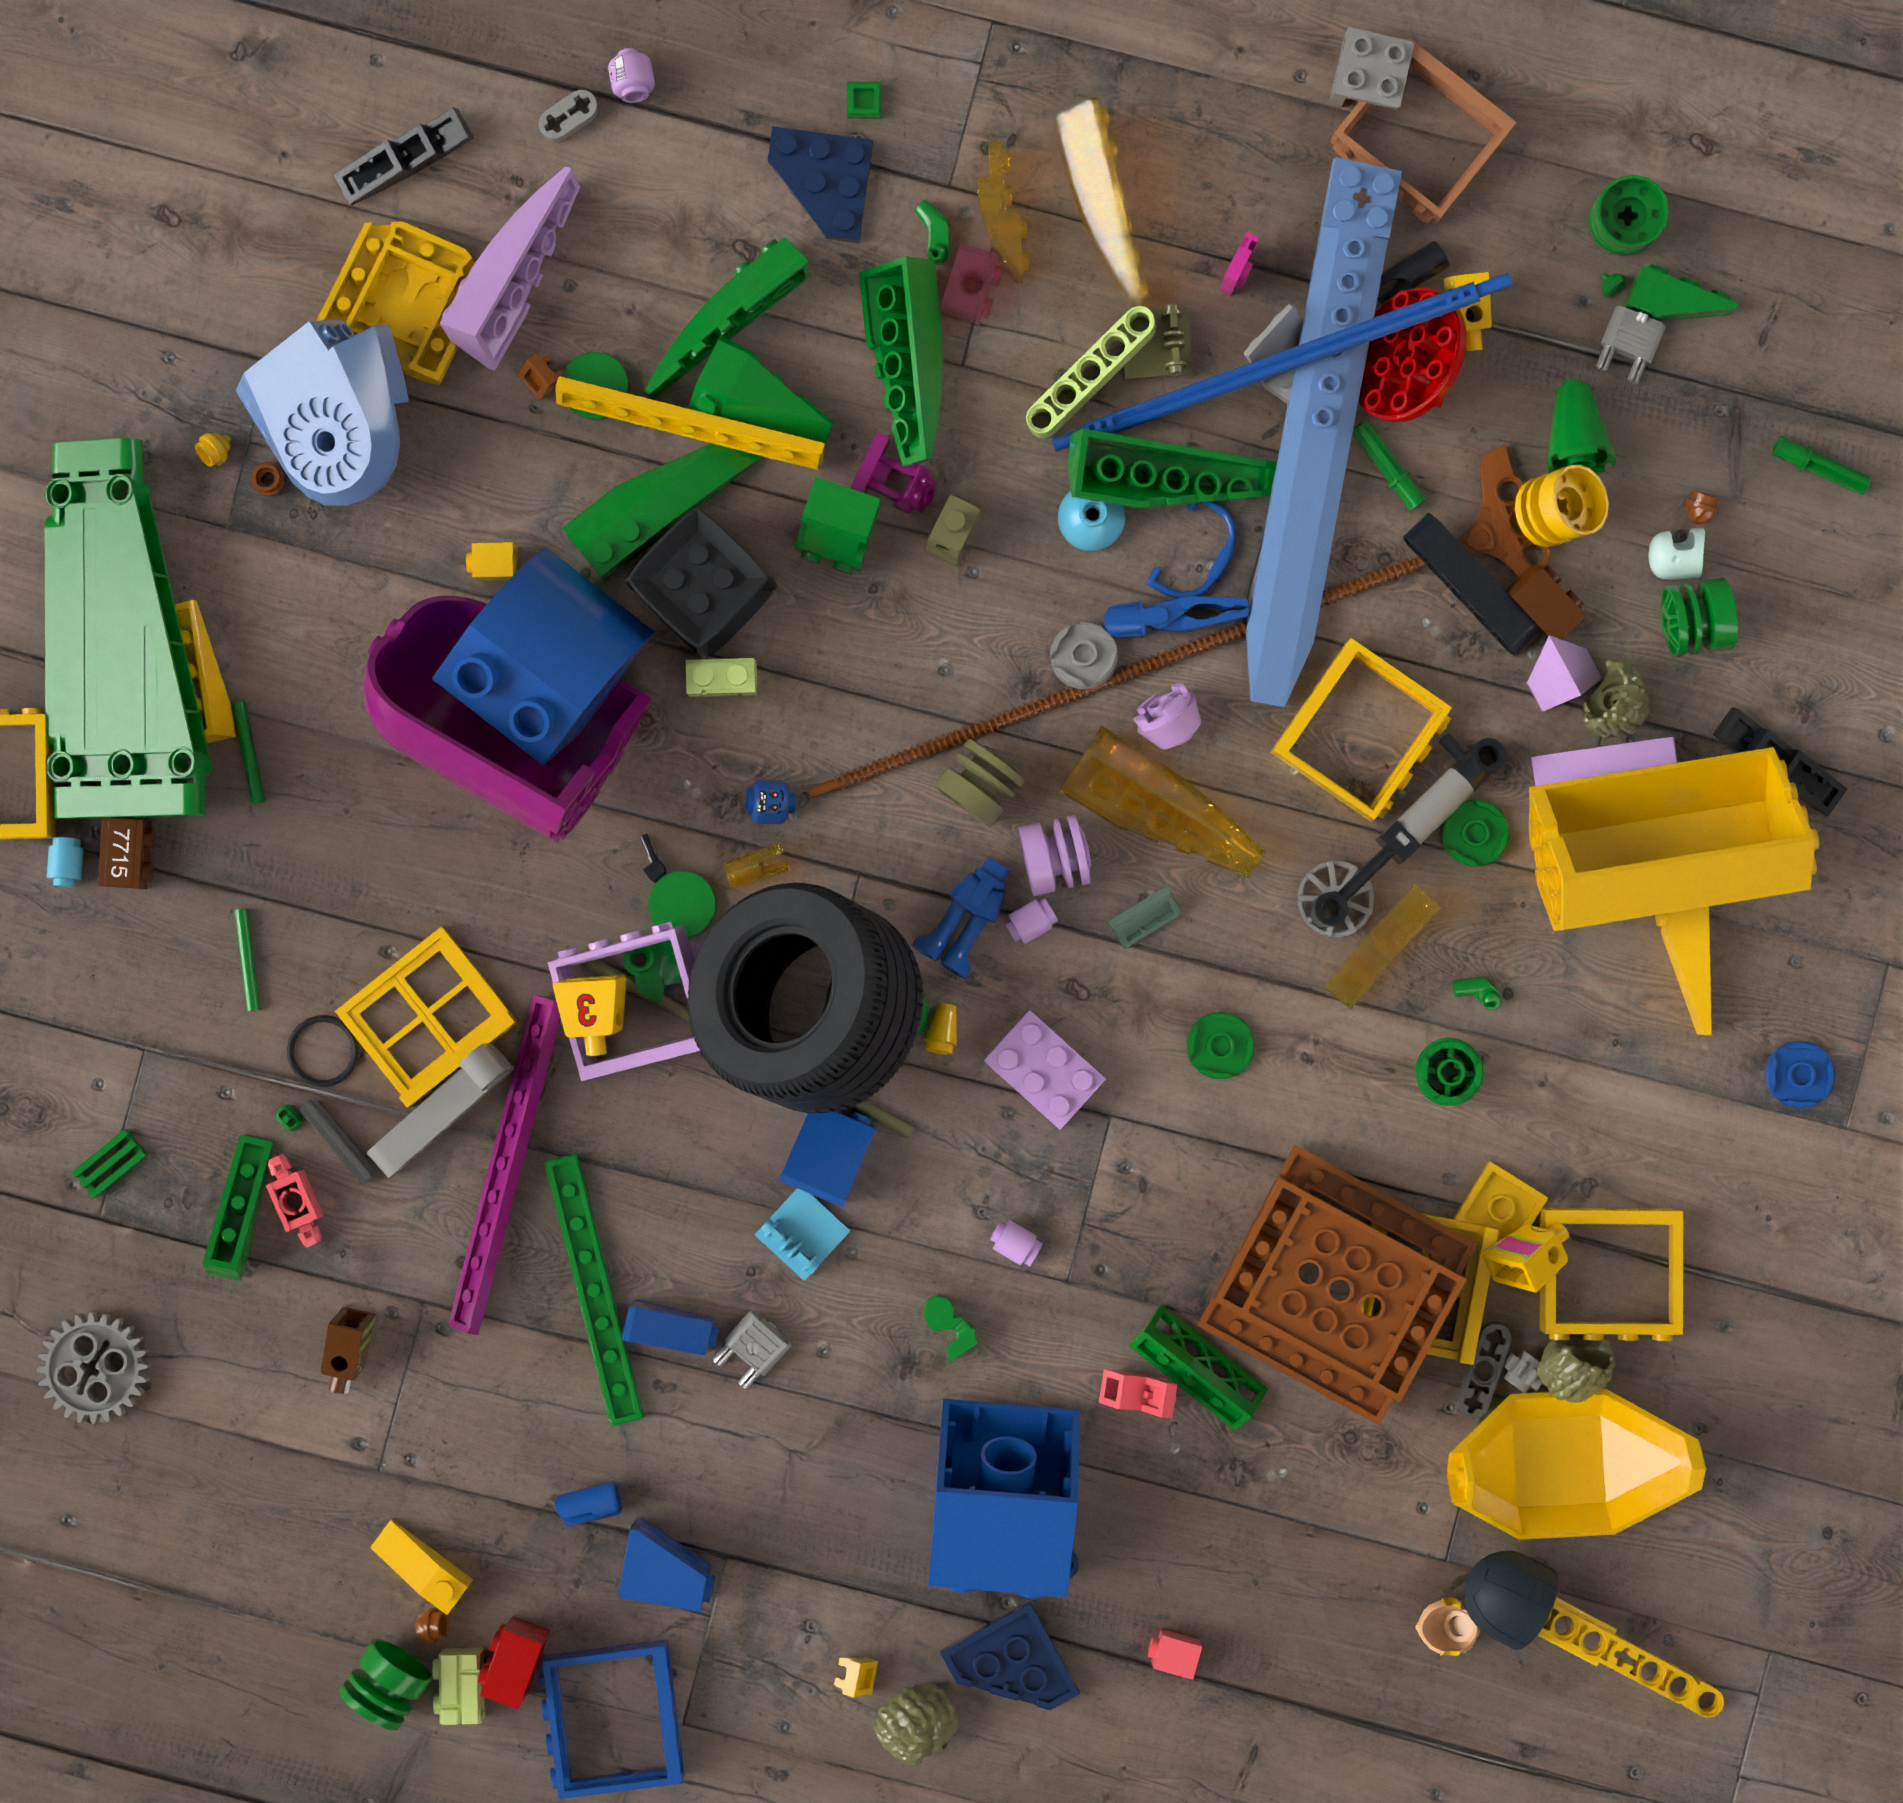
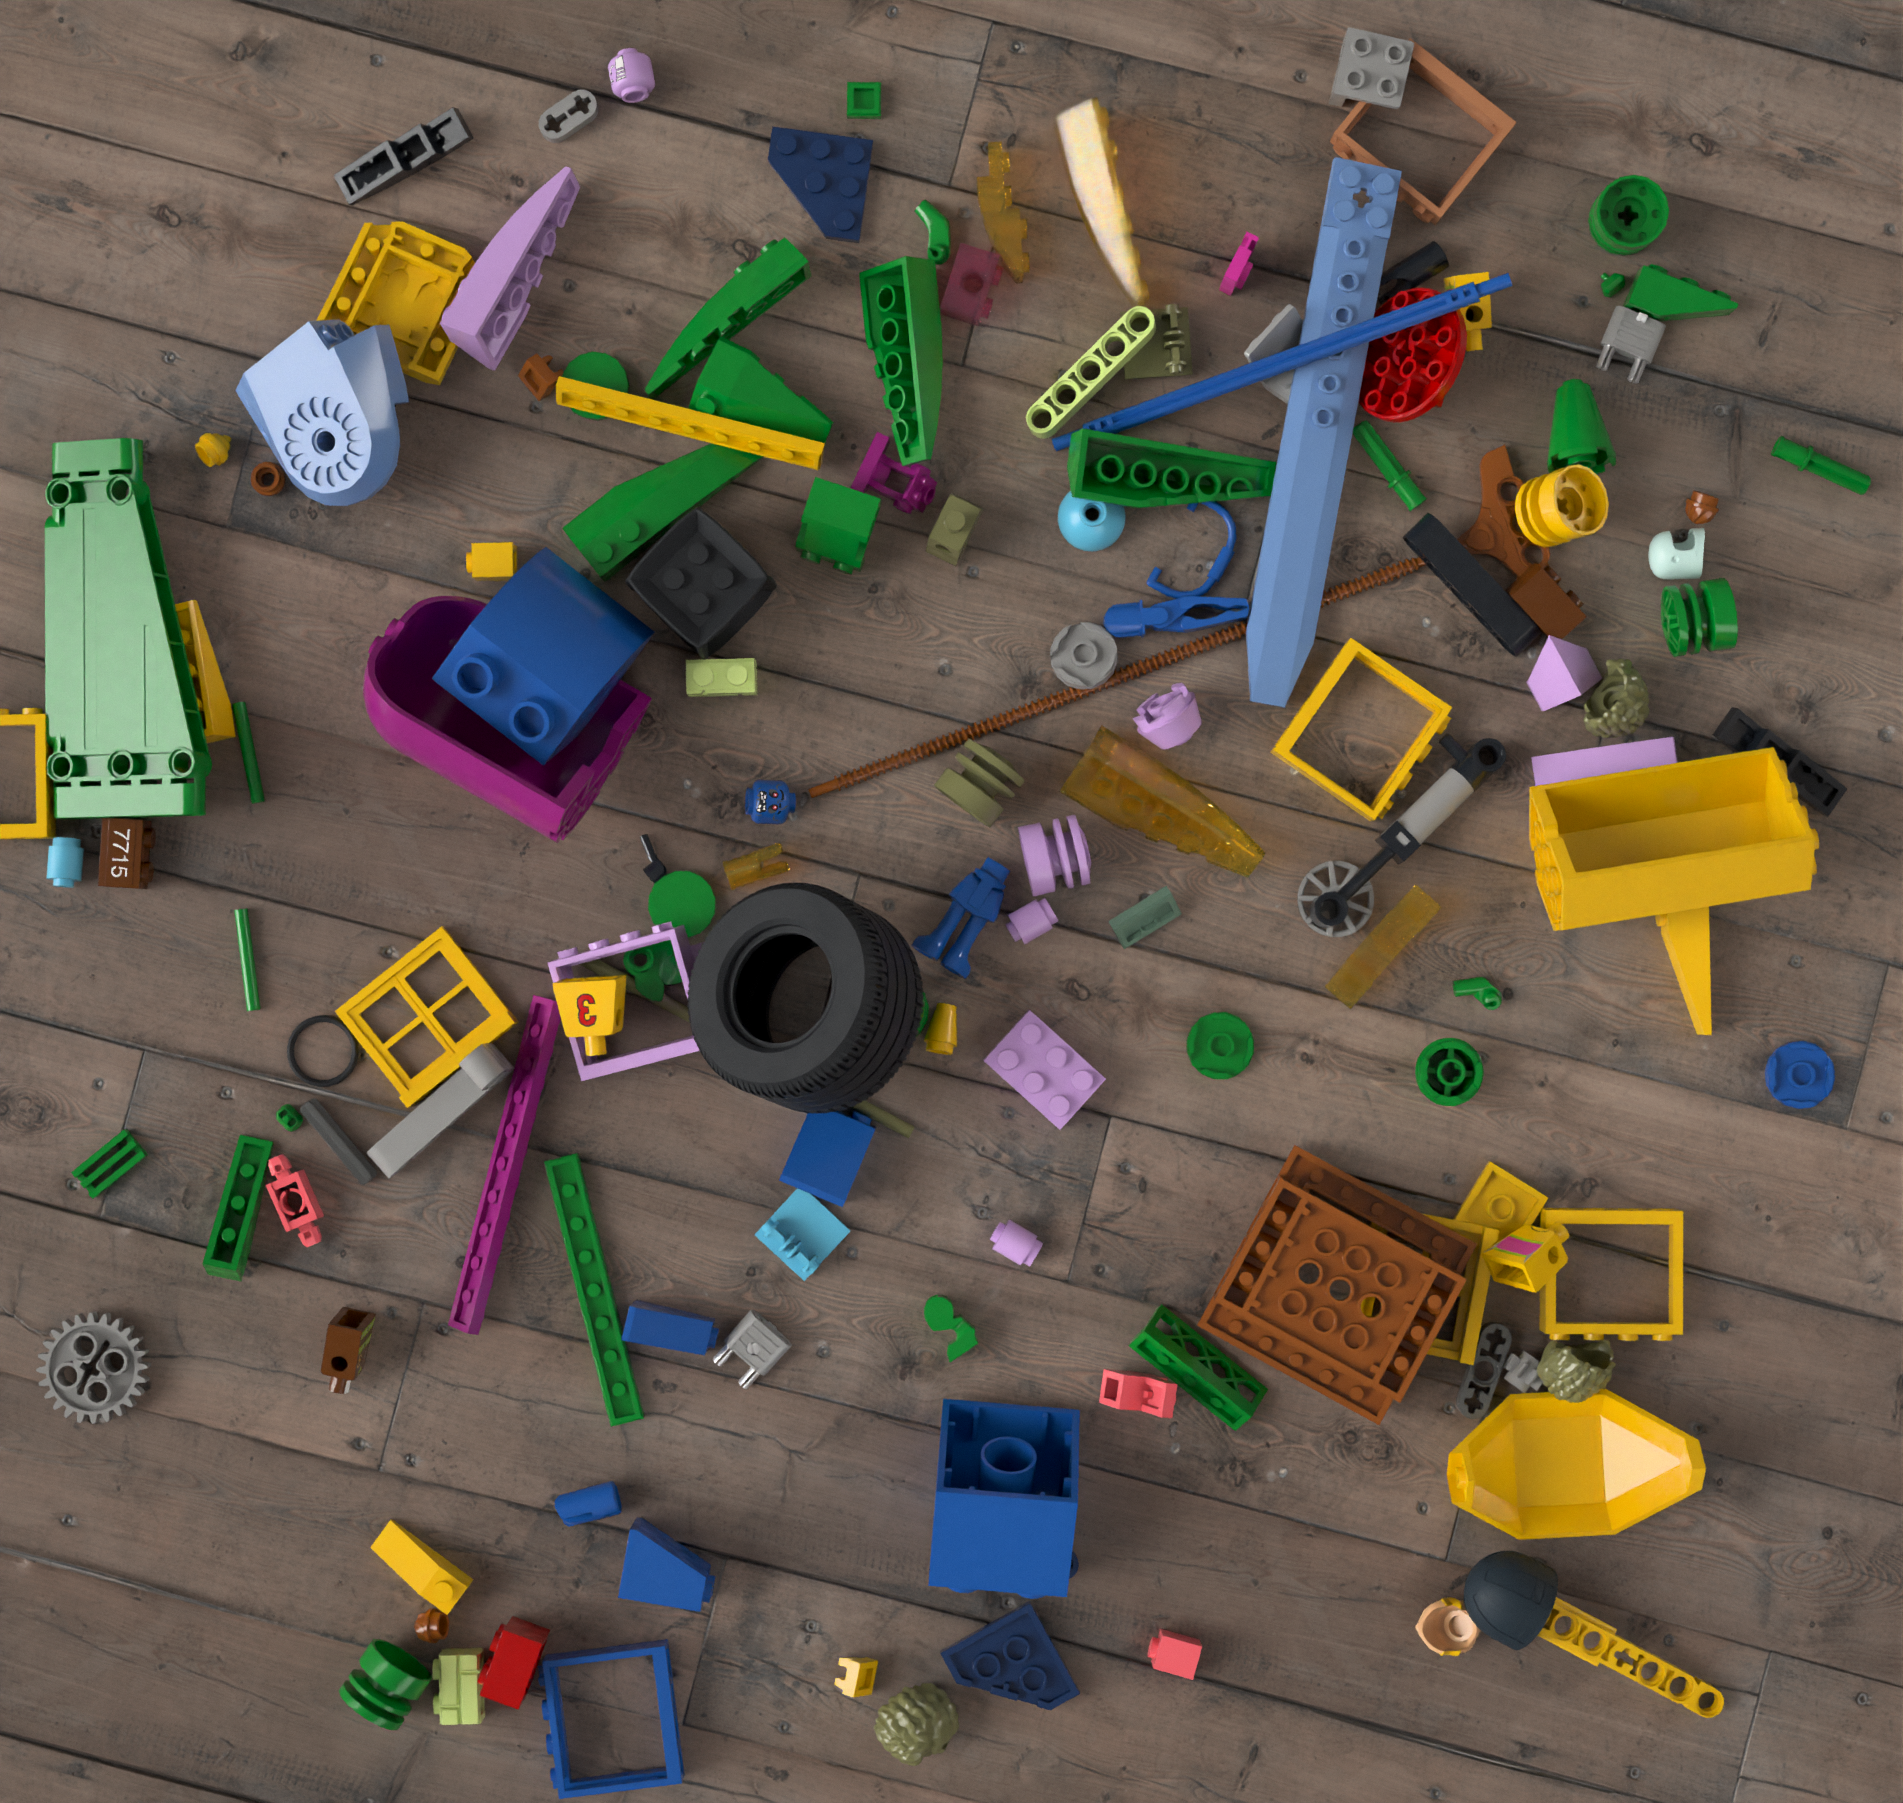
(1475, 833): green tile -> none

